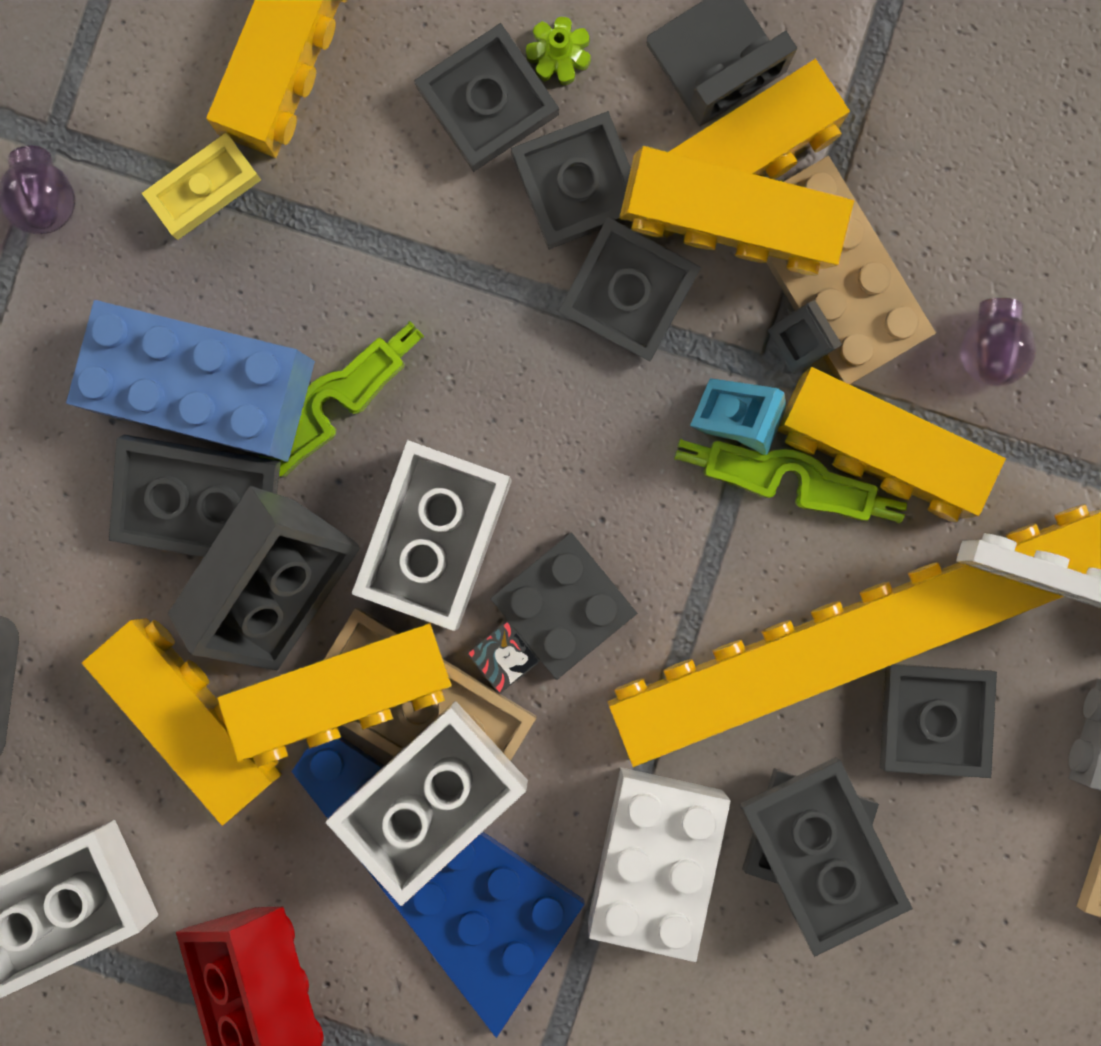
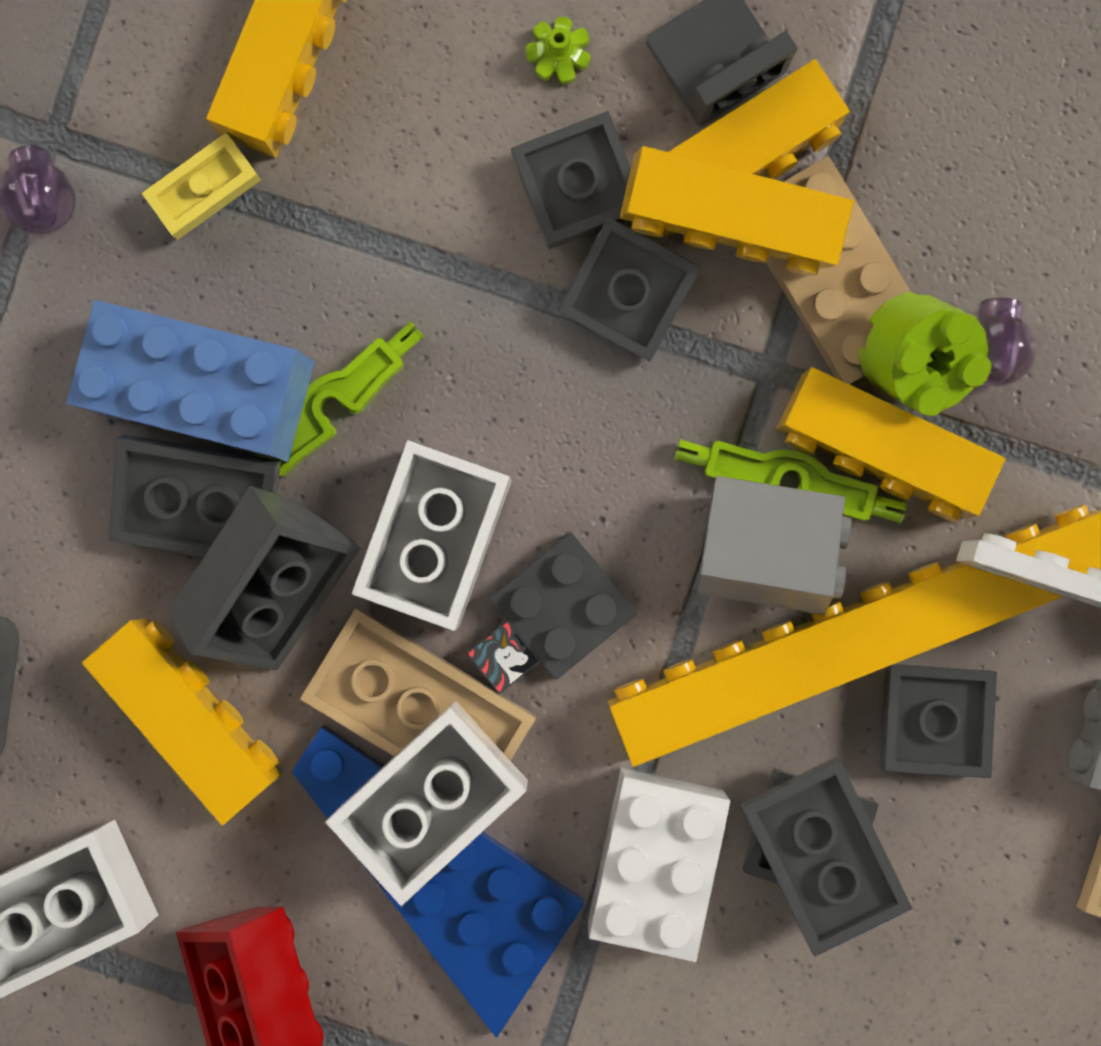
(334, 693): yellow brick -> none
(487, 97): dark grey plate -> none
(741, 413): medium azure slope -> none
(774, 546): none -> light grey brick
(804, 337): dark grey tile -> none
(925, 352): none -> lime brick

